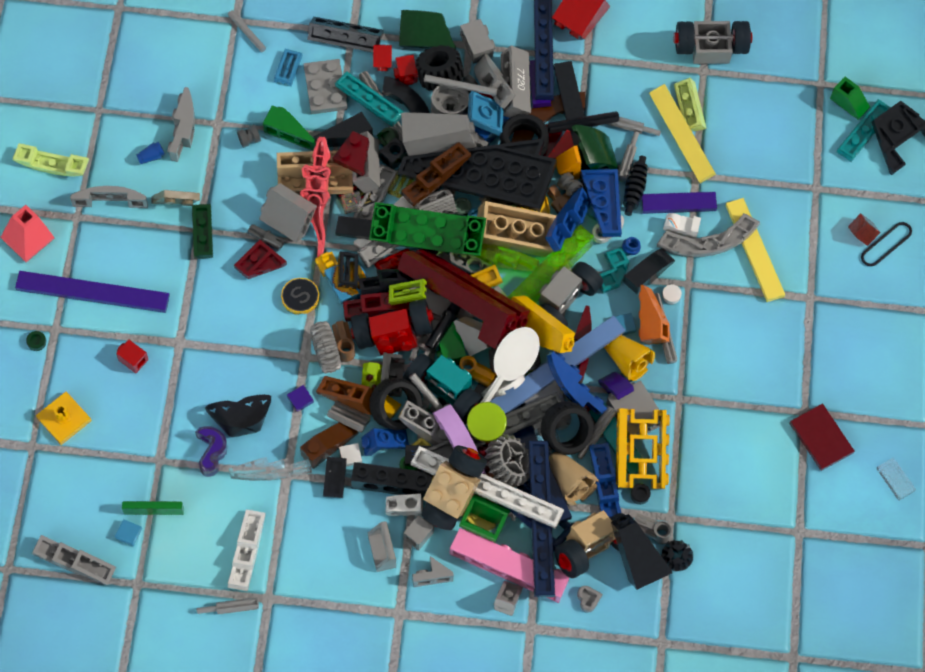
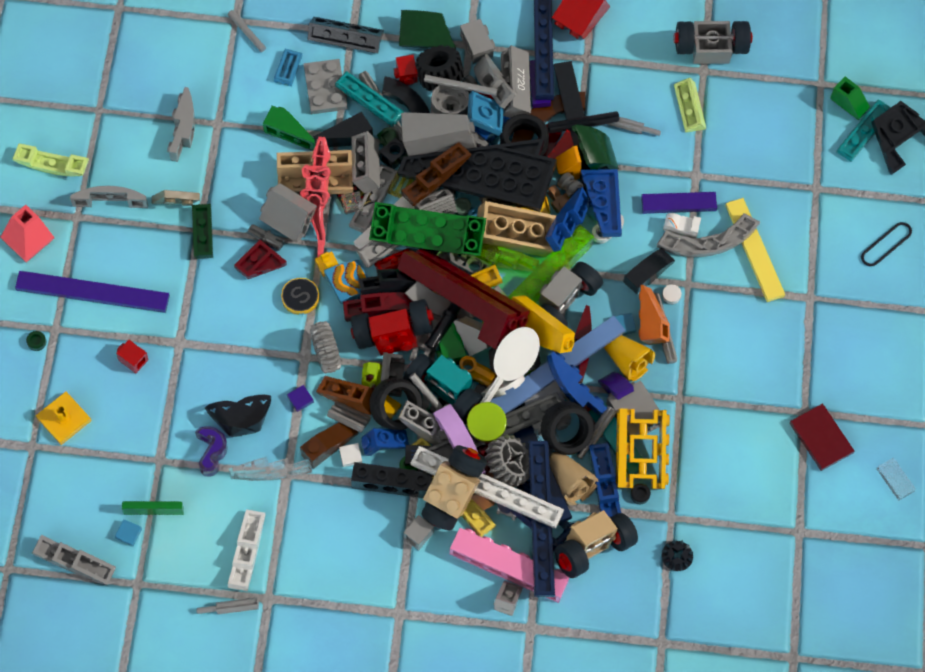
(151, 153): blue cone -> none
(248, 136): dark grey wheel -> none
(334, 477): black tile -> none
(344, 340): medium nougat piece -> none
(347, 283): black tile -> none
(353, 153): dark red wing -> none
(353, 227): black tile -> none
(382, 57): red brick -> none
(382, 547): light grey tile -> none
(404, 505): white leg -> none
(407, 295): lime tile -> none
(437, 575): light grey slope -> none
(488, 511): green tile -> none
(589, 598): light grey tile -> none
(618, 266): teal tile -> none
(628, 158): light grey axle -> none
(633, 242): blue plate -> none
(635, 185): black piece -> none
(639, 556): black slope -> none
(651, 527): light grey piece -> none
(682, 133): light yellow tile -> none
(864, 229): clear red panel -> none

